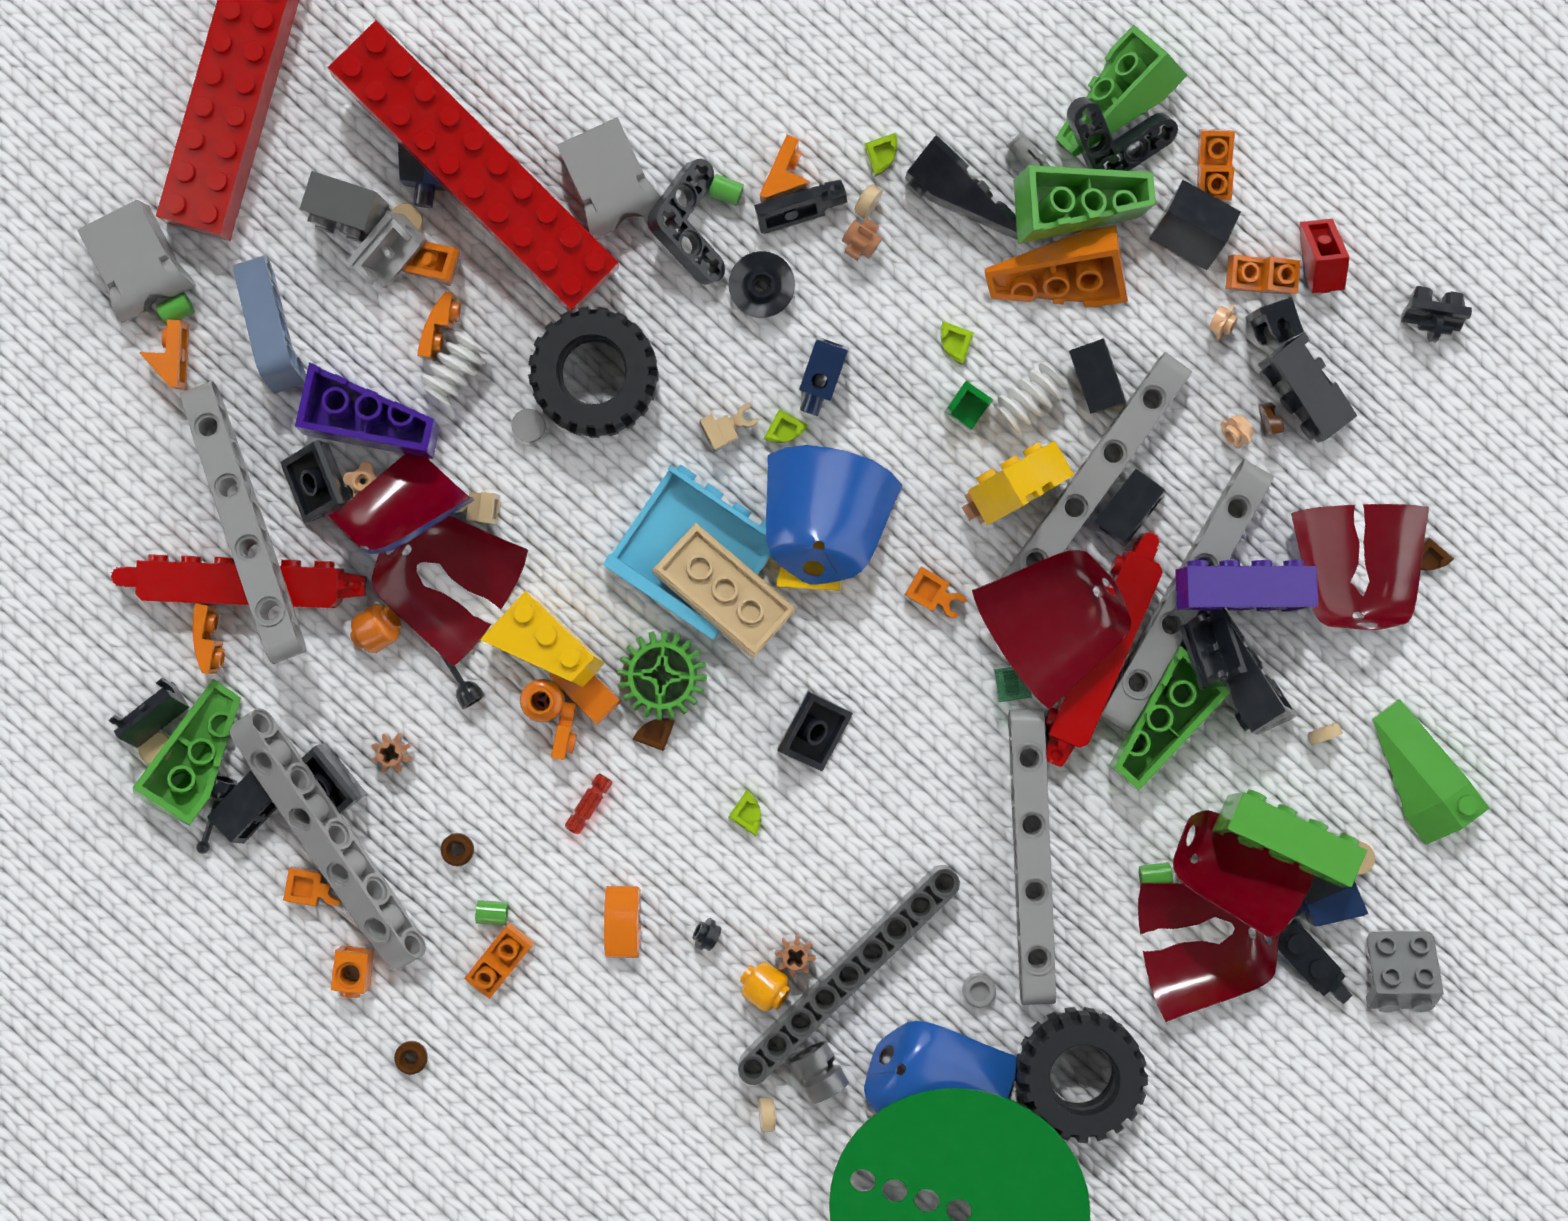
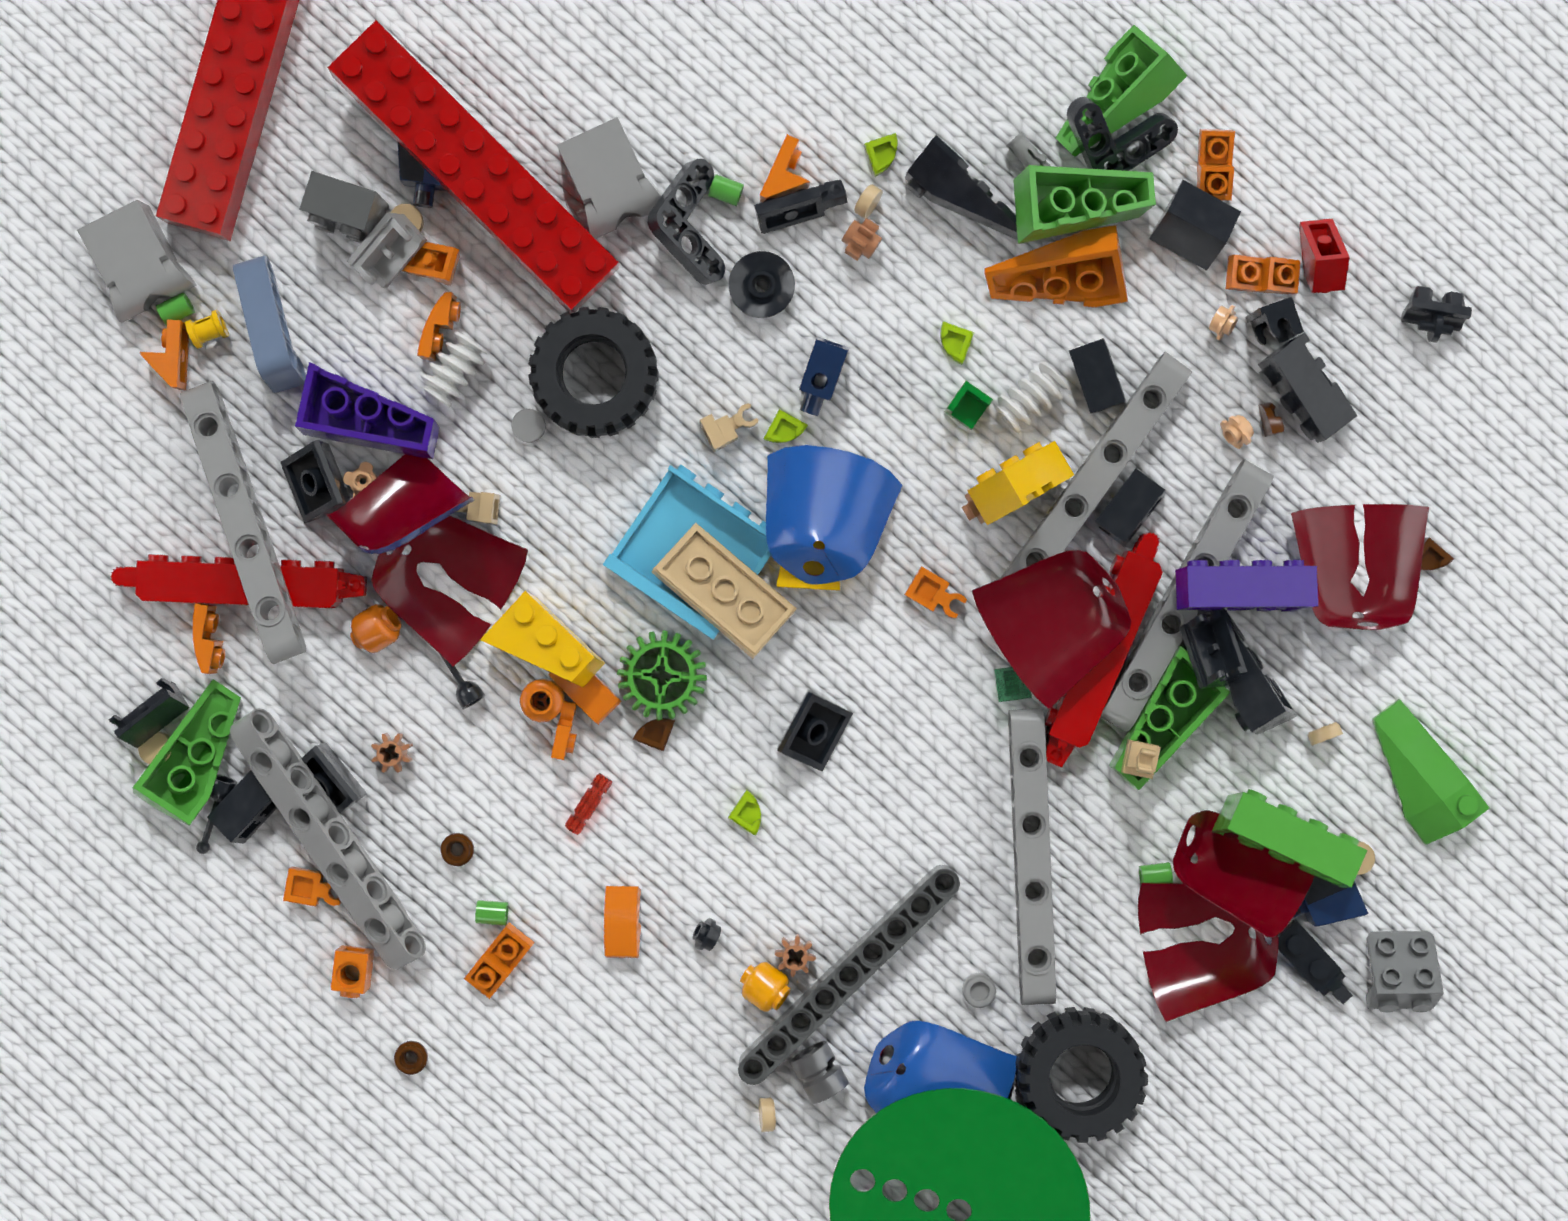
(206, 329): none -> yellow bush
(1140, 759): none -> tan piece

